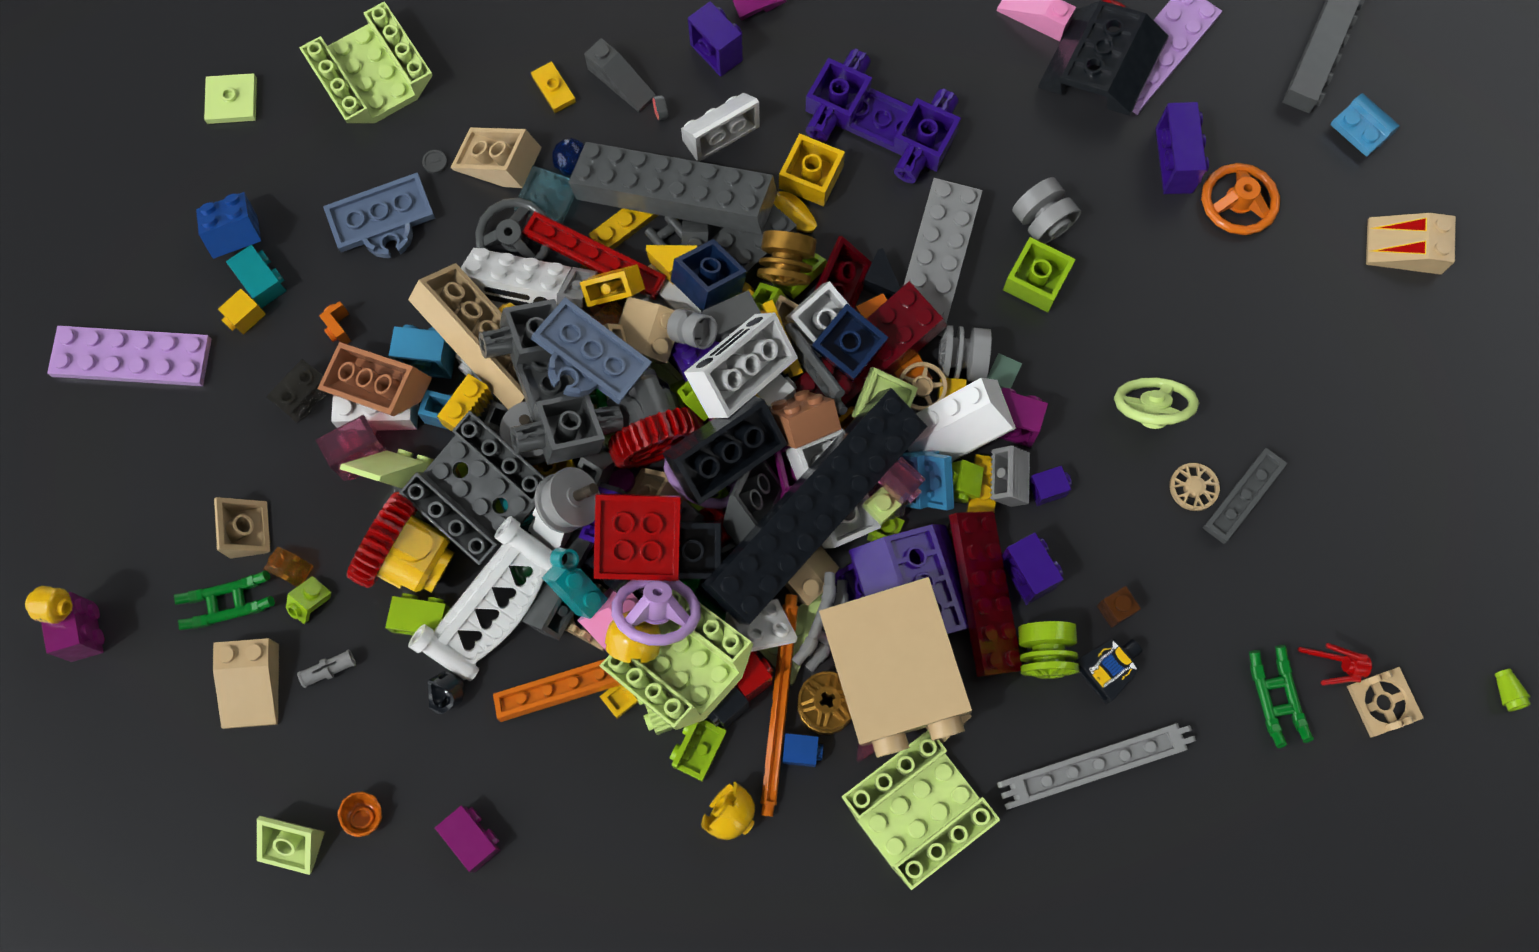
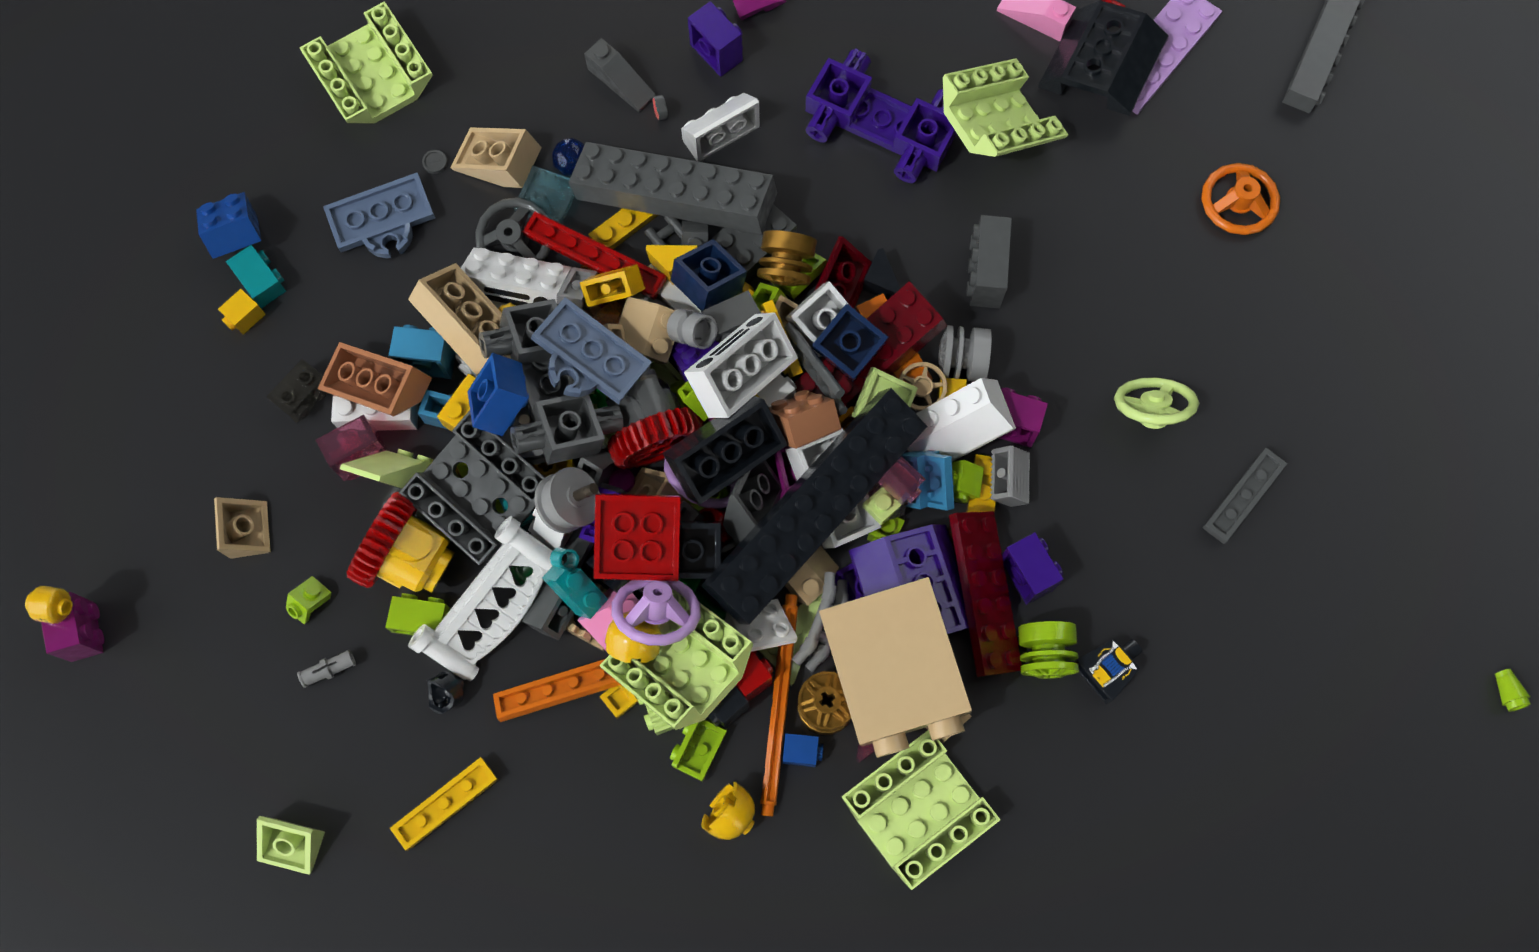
(129, 355): lavender plate -> none
(210, 595): green piece -> none
(230, 98): yellowish green plate -> none
(247, 682): tan slope -> none
(288, 566): clear orange bracket -> none
(331, 317): orange bracket -> none
(360, 814): orange hair -> none
(444, 804): none -> yellow plate
(468, 838): magenta brick -> none
(497, 394): none -> blue brick
(553, 87): yellow plate -> none
(796, 211): yellow arm -> none
(811, 169): yellow brick -> none
(943, 243): light grey brick -> none
(989, 261): none -> dark grey brick
(992, 112): none -> yellowish green slope
(1004, 371): sand green brick -> none
(1038, 274): lime brick -> none
(1046, 210): light grey wheel -> none
(1050, 485): dark purple brick -> none
(1096, 765): light grey hinge -> none
(1118, 607): reddish brown brick -> none
(1181, 148): dark purple brick -> none
(1194, 486): tan wheel -> none
(1292, 707): green piece -> none
(1354, 664): red plant -> none
(1365, 124): dark azure brick -> none
(1374, 727): tan piece -> none
(1412, 242): tan slope -> none

